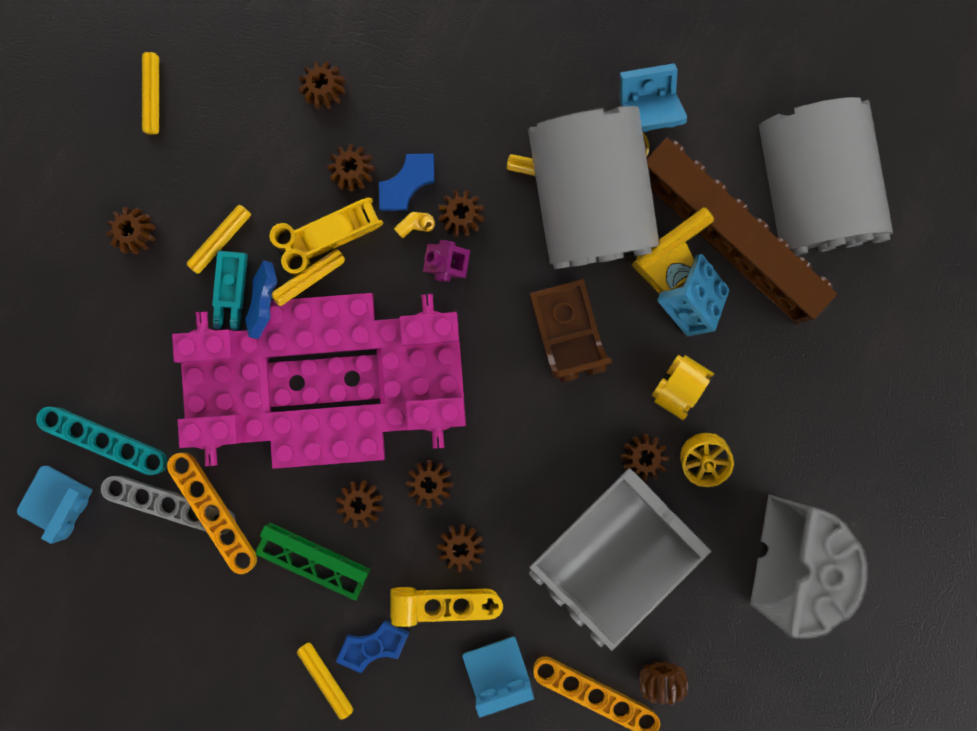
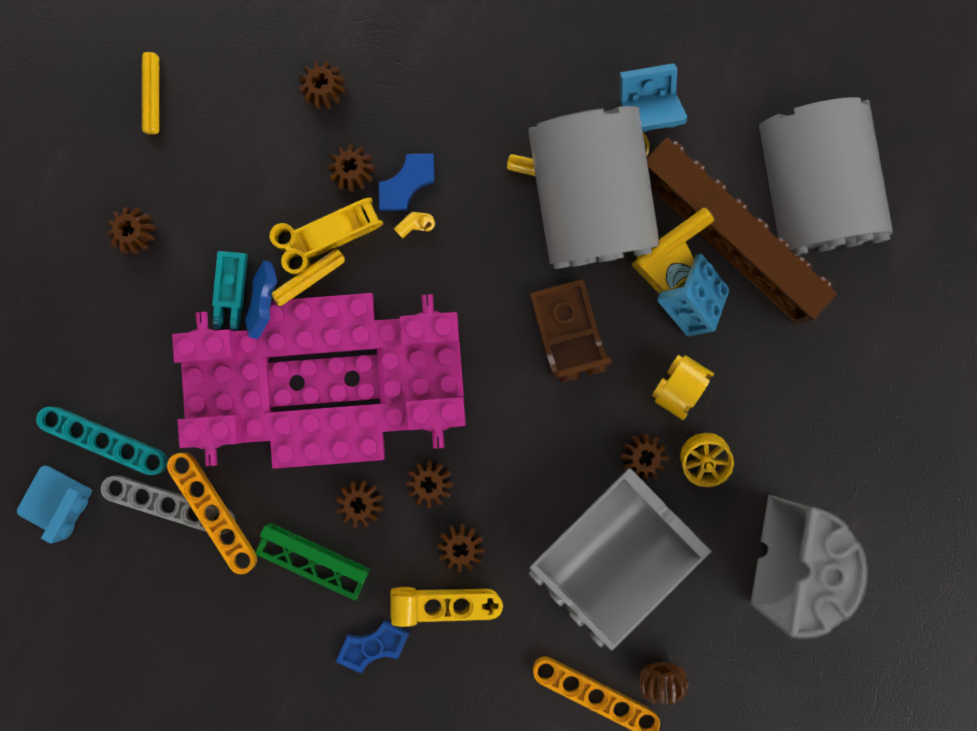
(218, 239): yellow axle -> none
(325, 681): yellow axle -> none
(446, 261): magenta brick -> none
(470, 216): reddish brown gear -> none
(498, 676): dark azure bracket -> none

